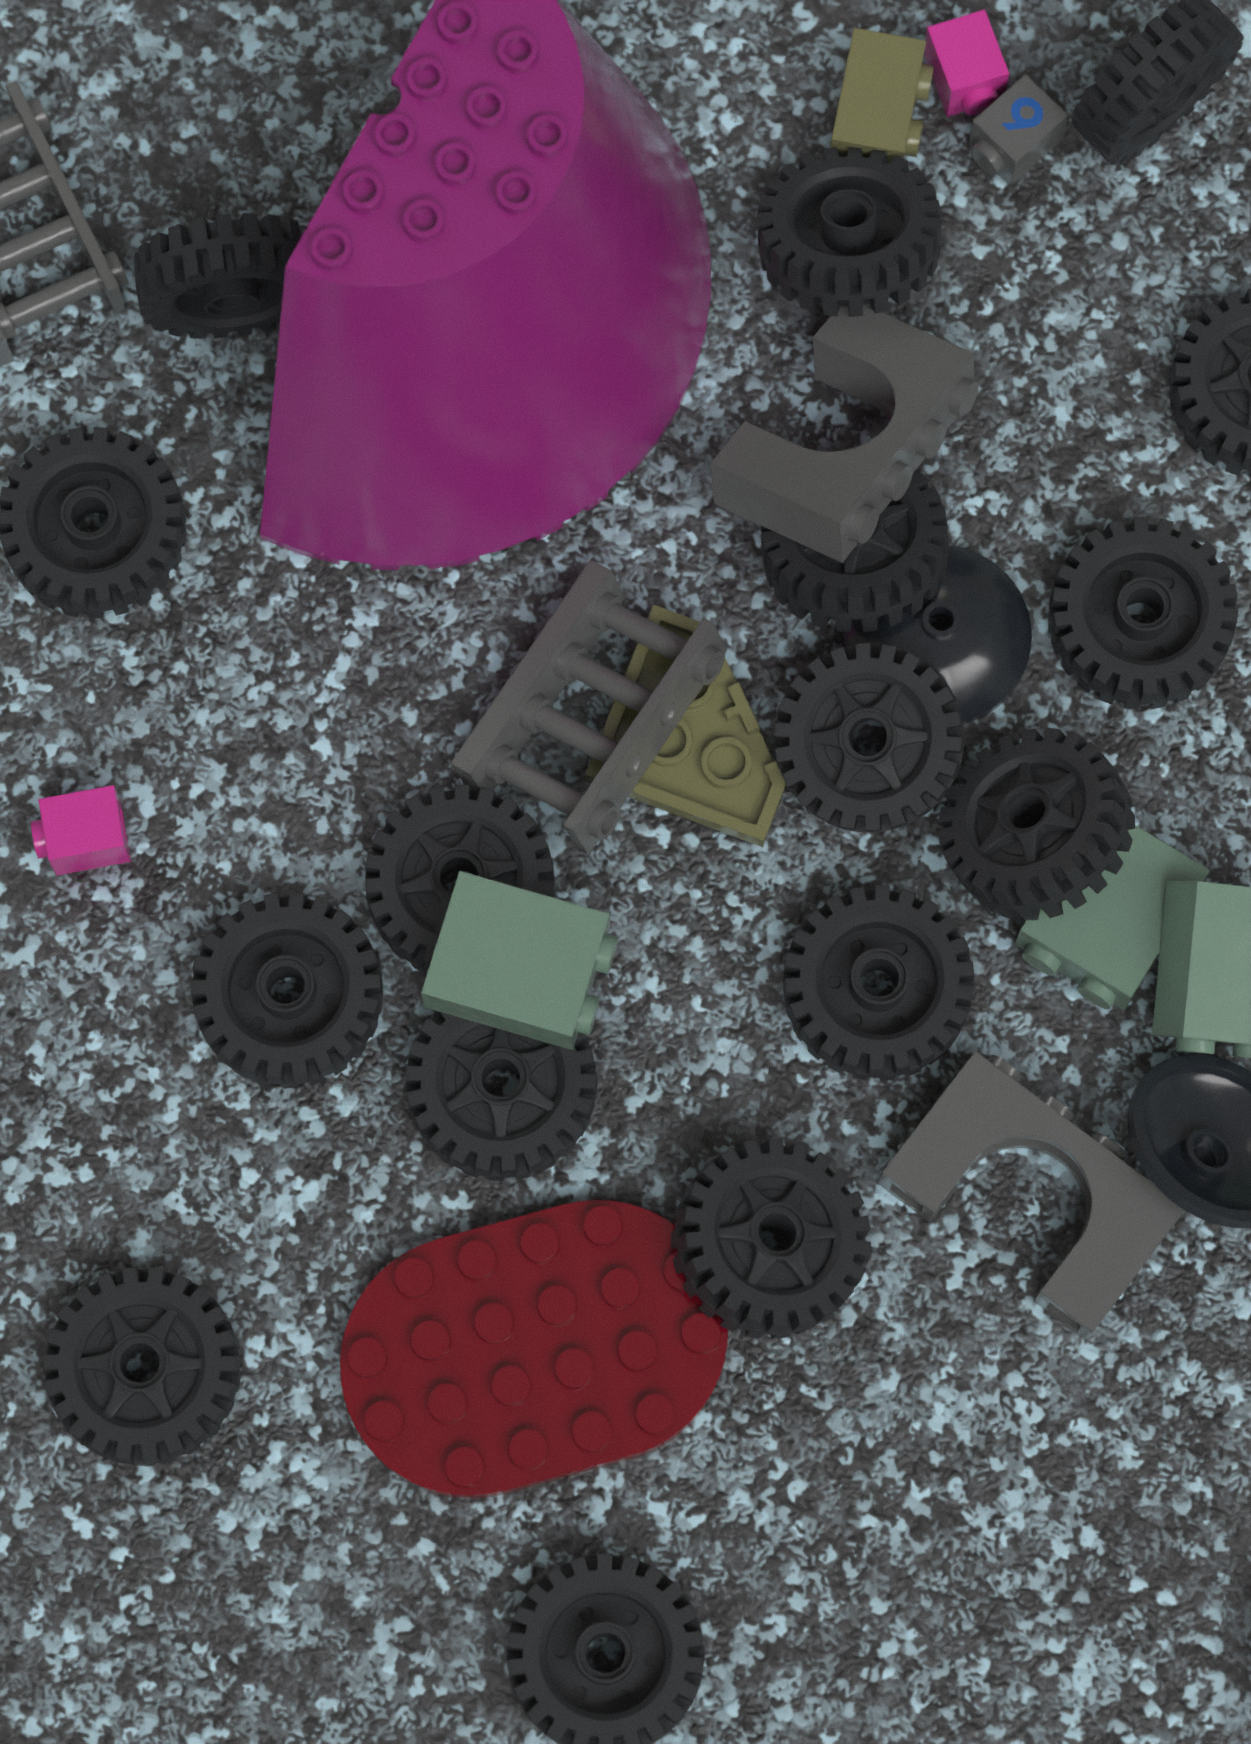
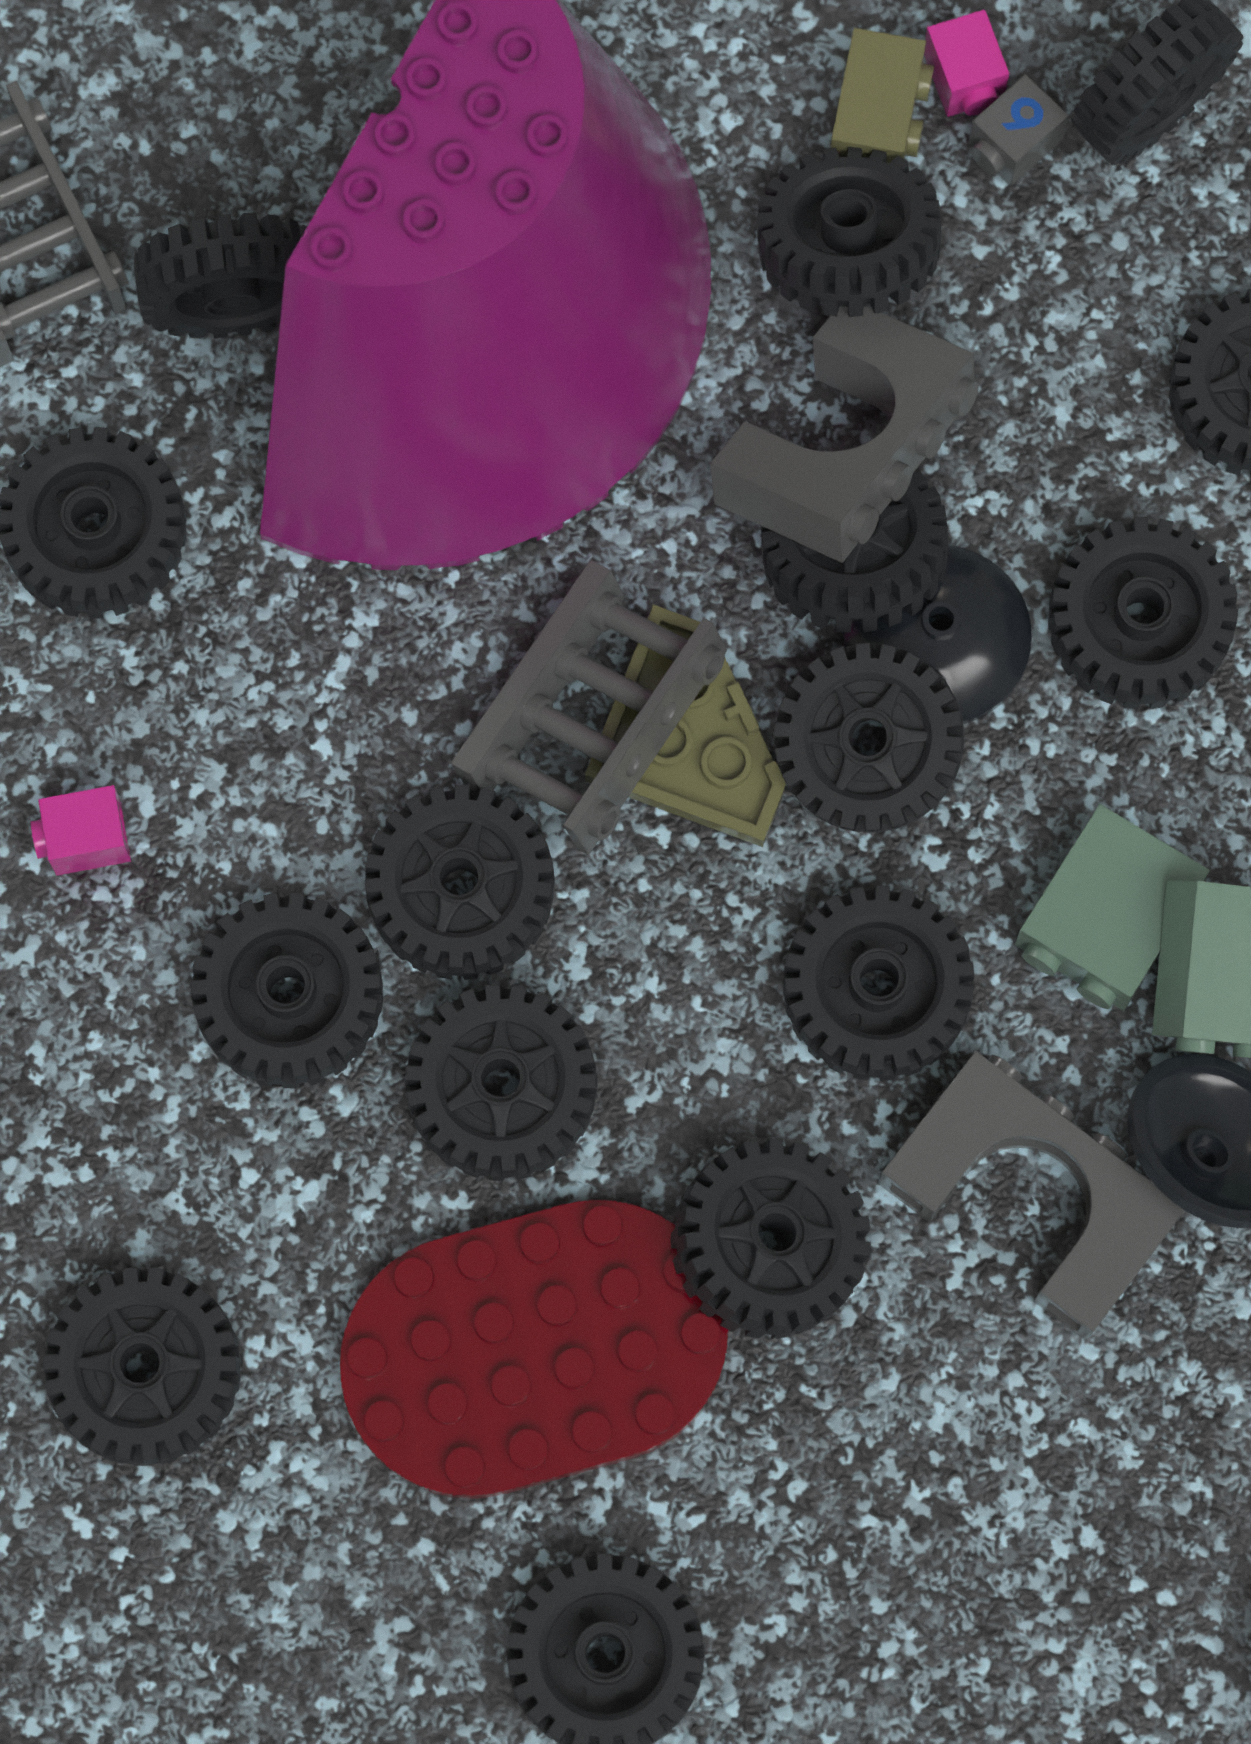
(519, 961): sand green brick -> none
(1036, 824): black wheel -> none

